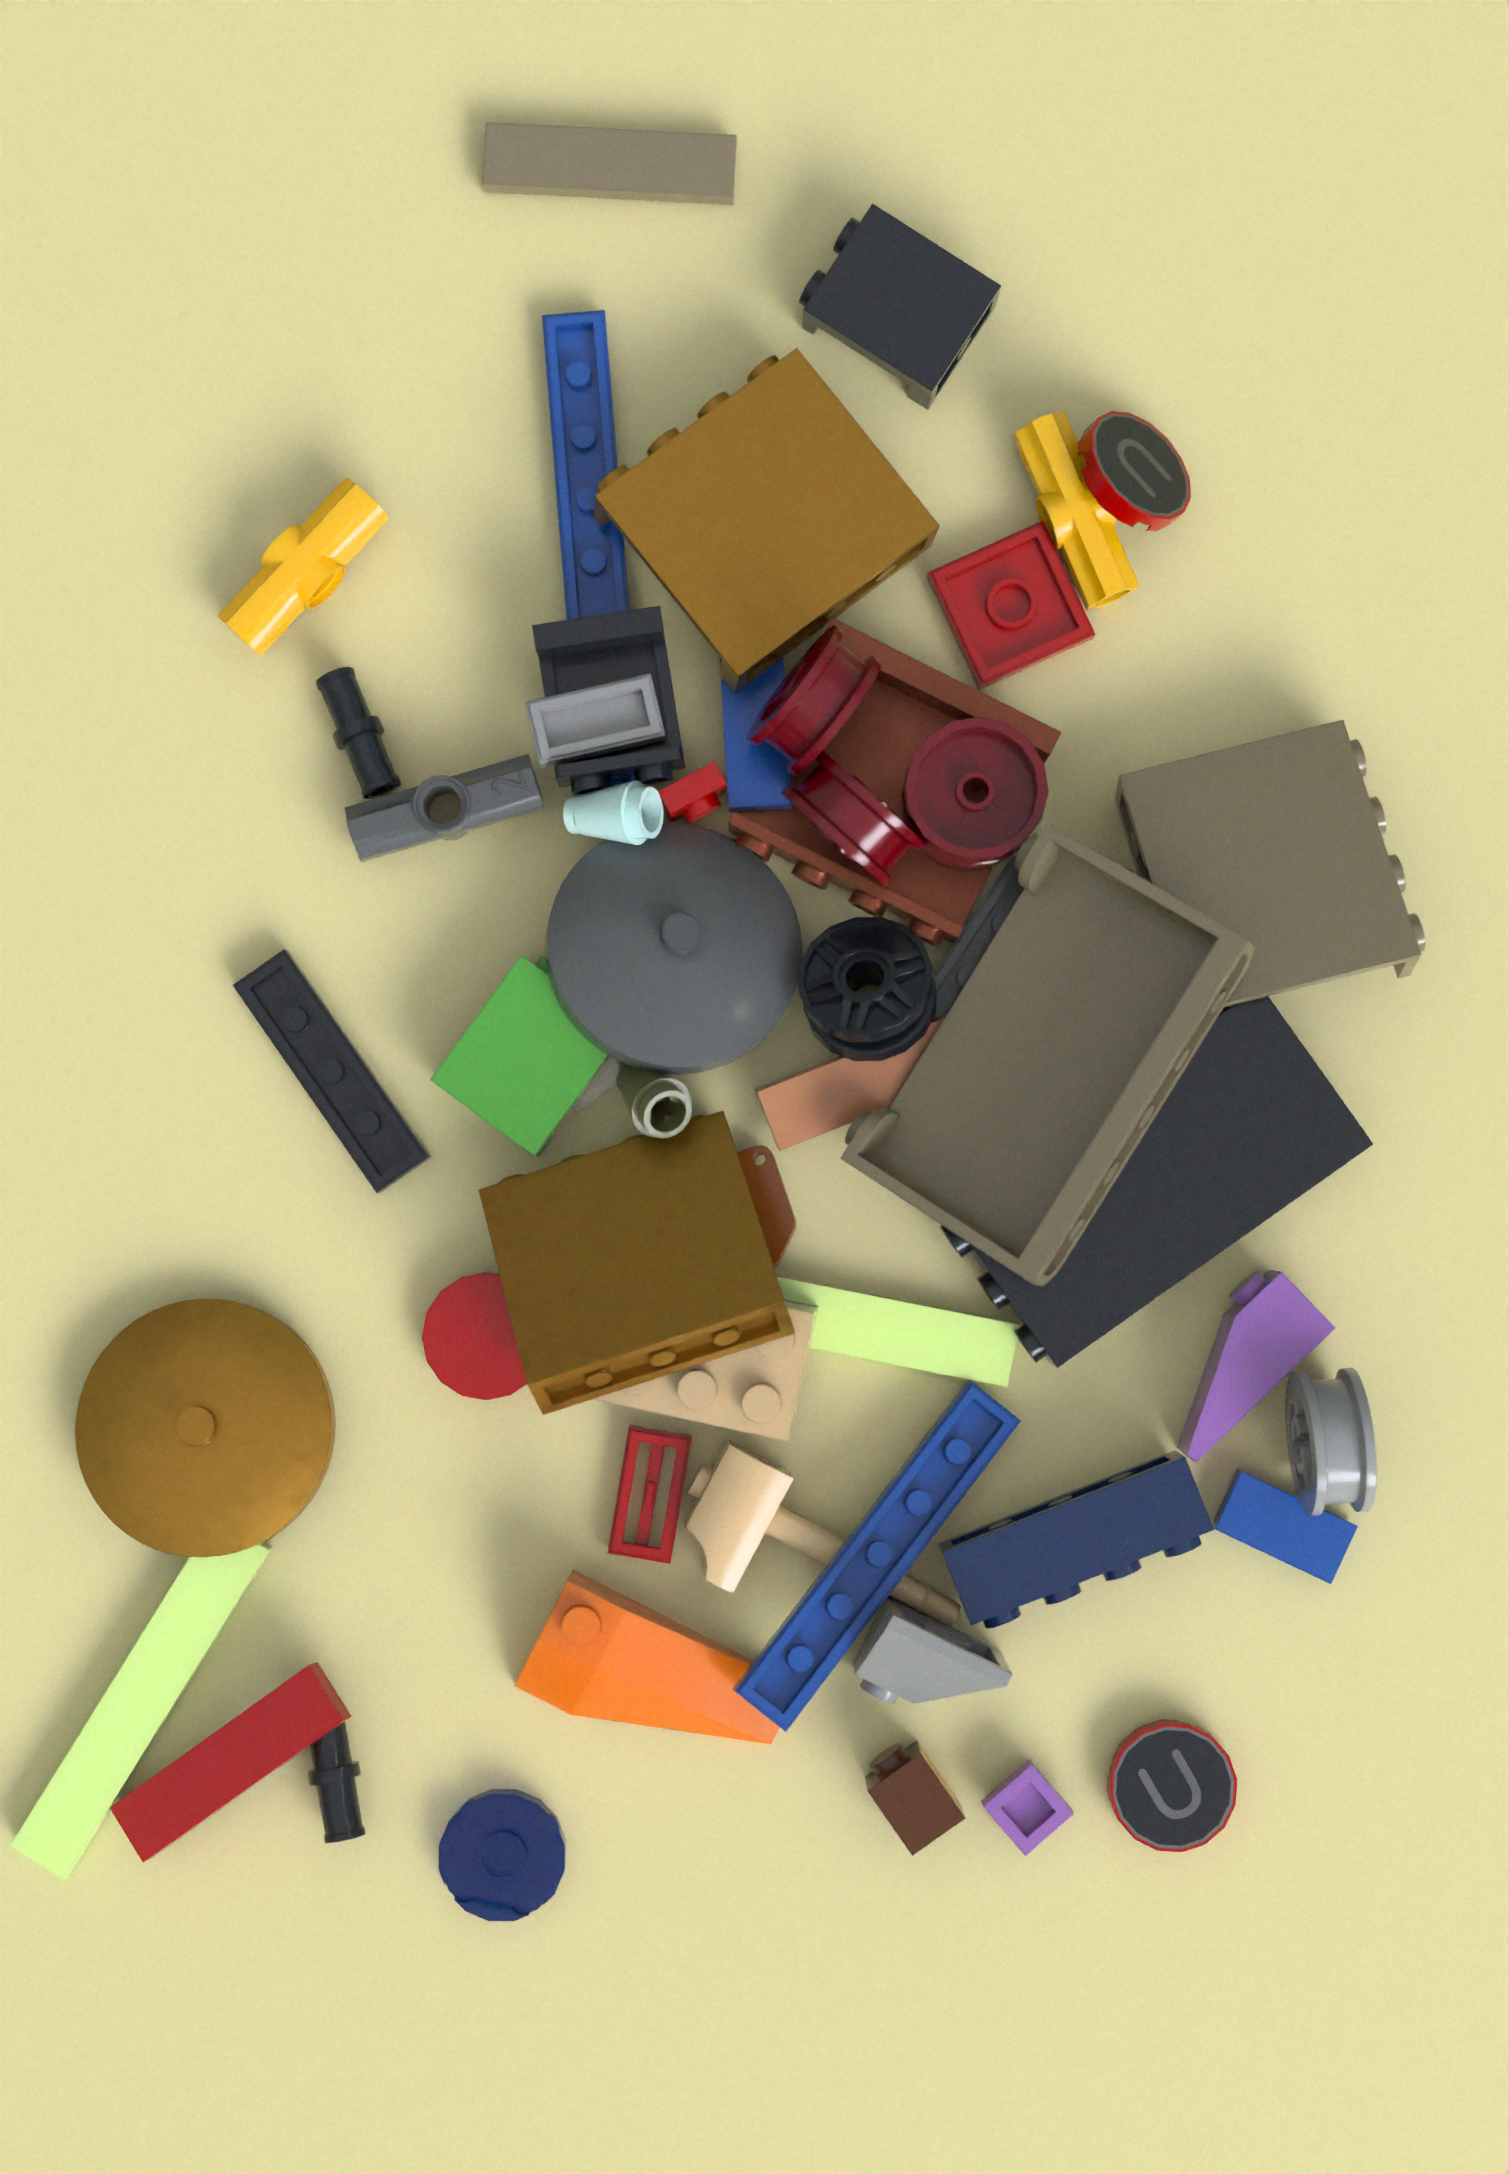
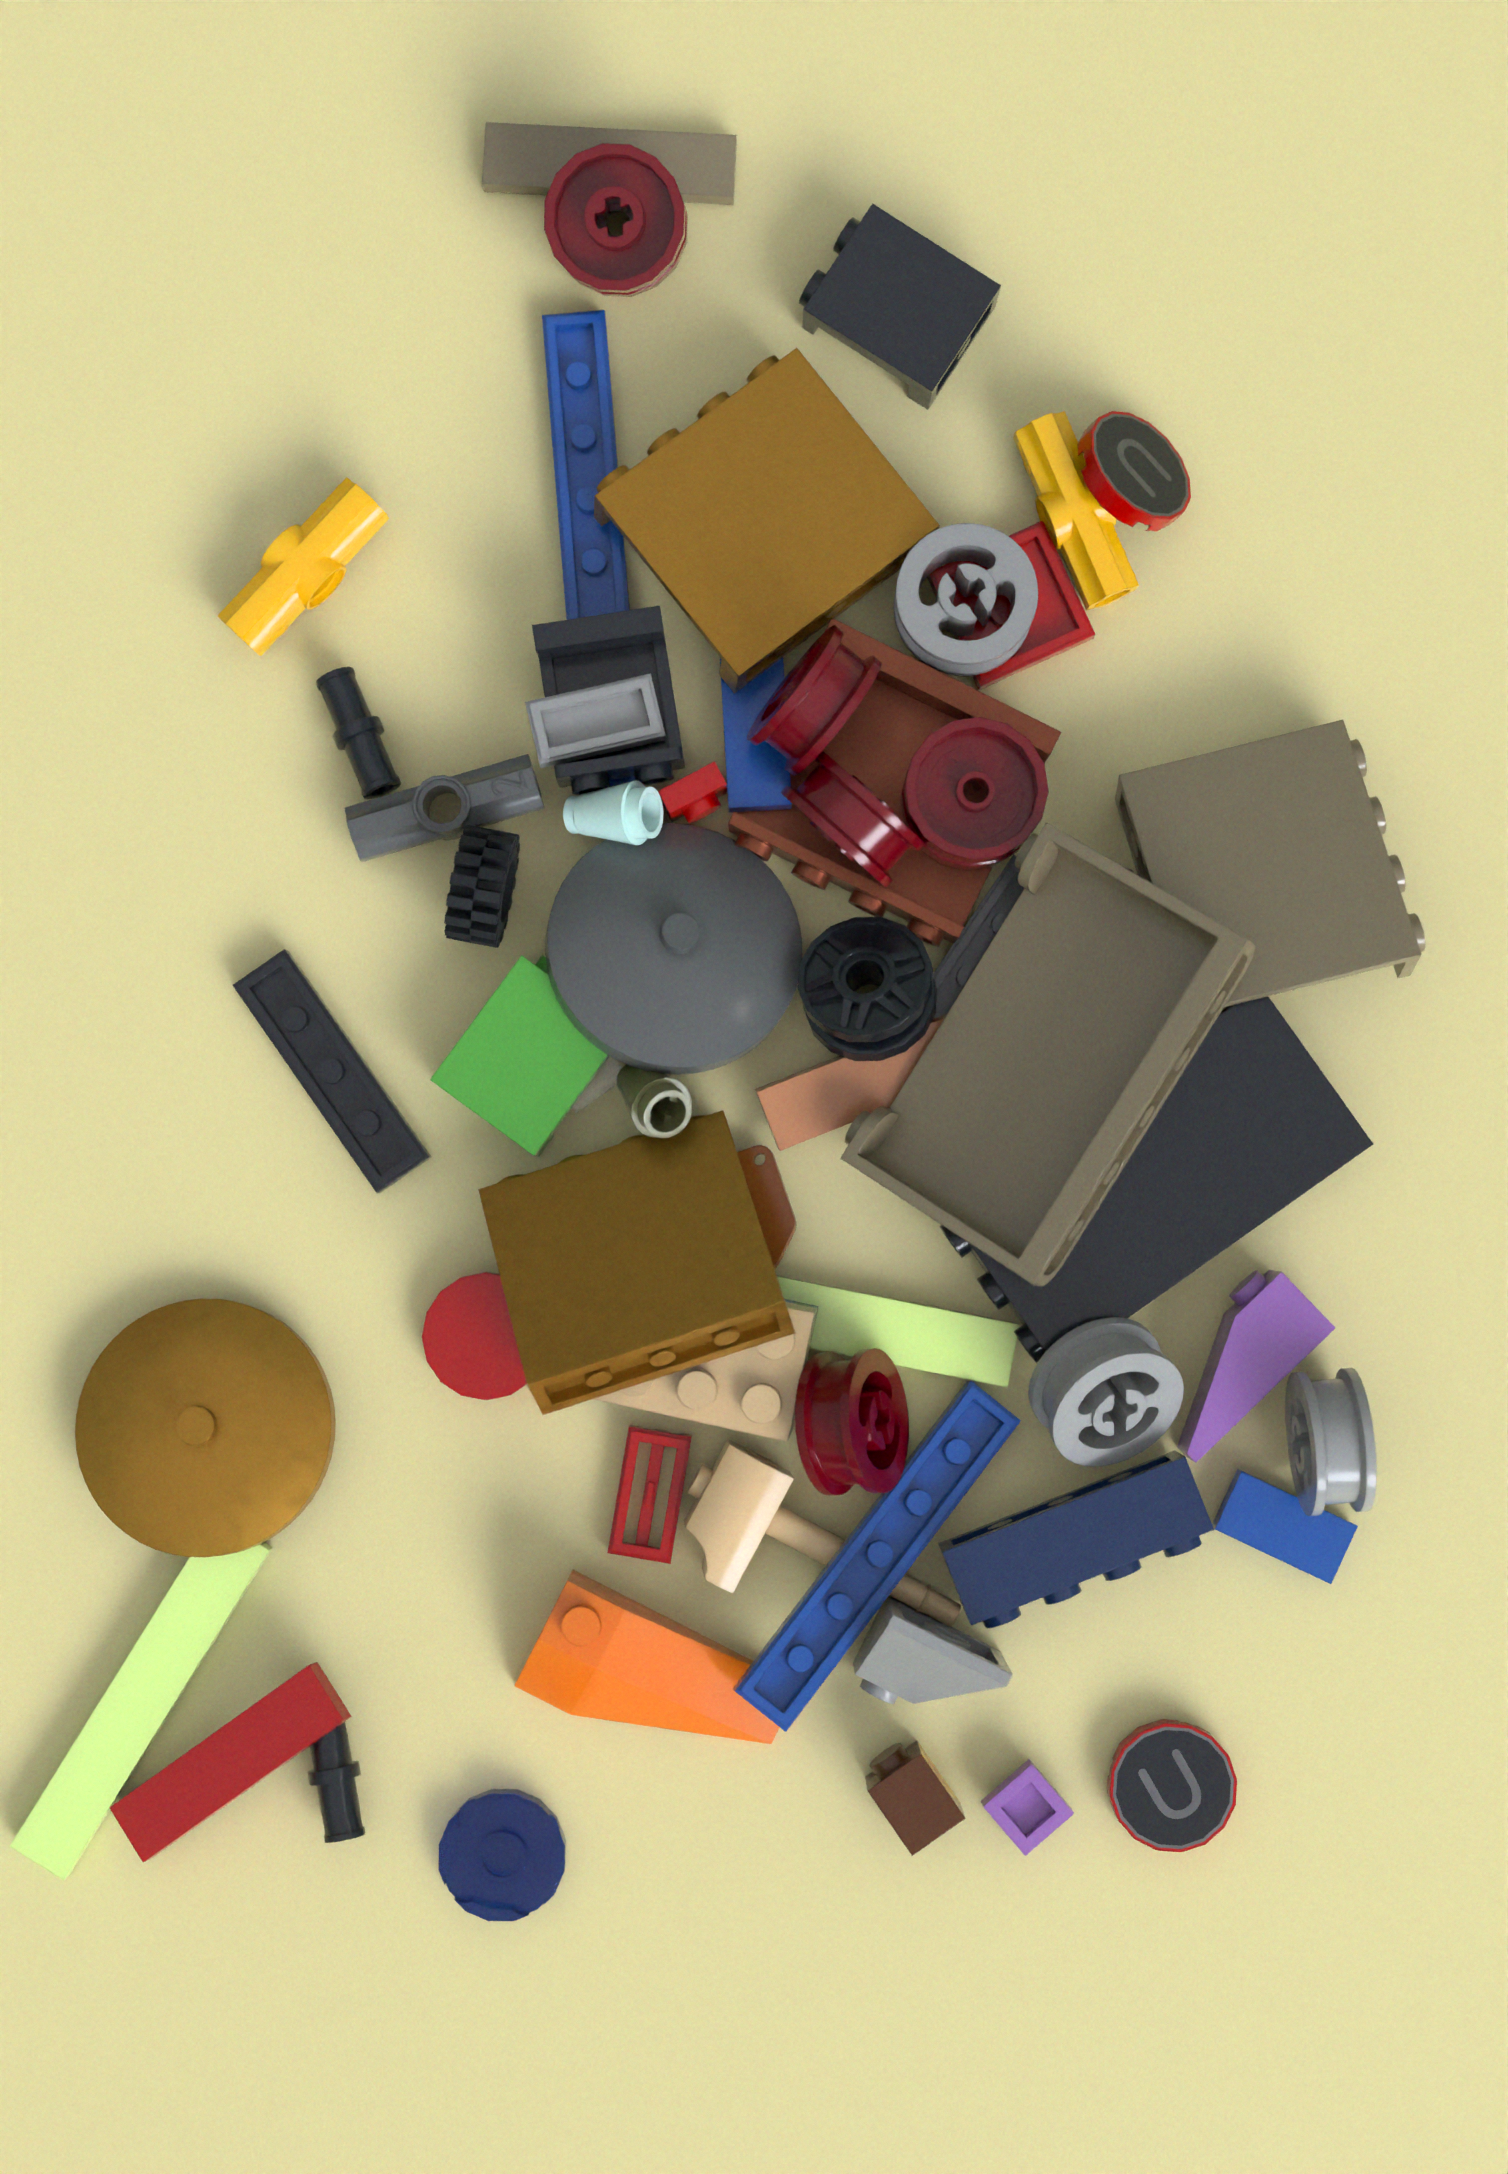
(482, 886): none -> black tyre
(607, 182): none -> dark red wheel
(852, 1422): none -> dark red wheel
(1007, 575): none -> light grey wheel
(1105, 1392): none -> light grey wheel

